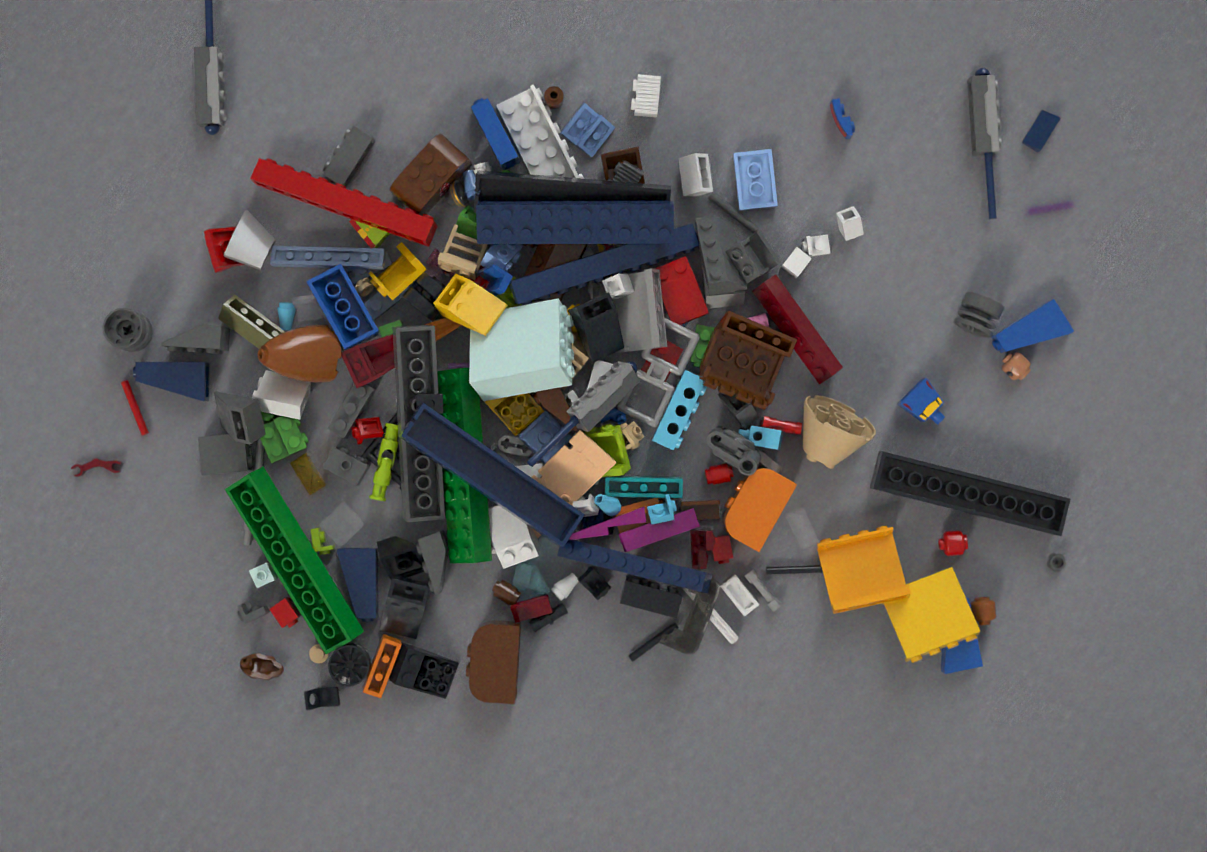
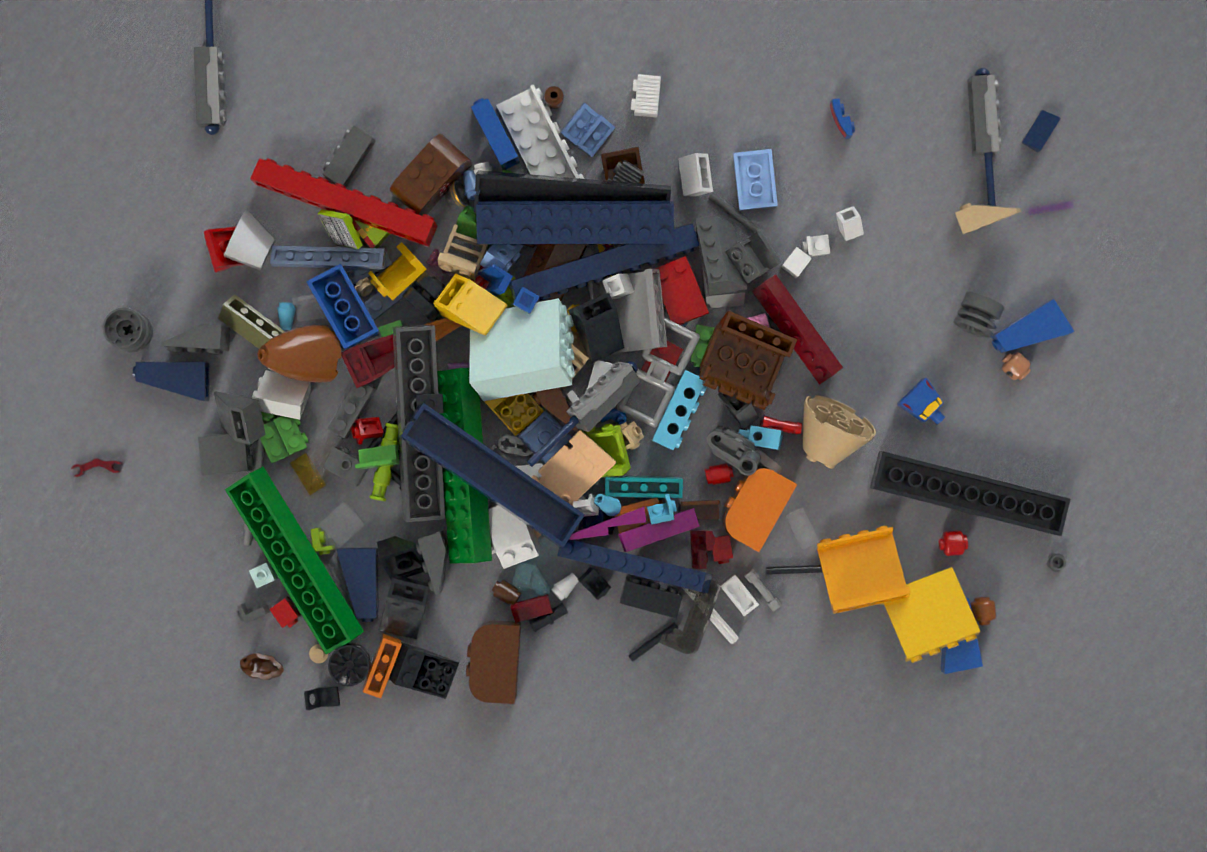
(134, 407): red bar -> none
(340, 229): none -> tile
(378, 457): none -> bright green panel
(525, 300): none -> blue plate
(979, 216): none -> tan slope

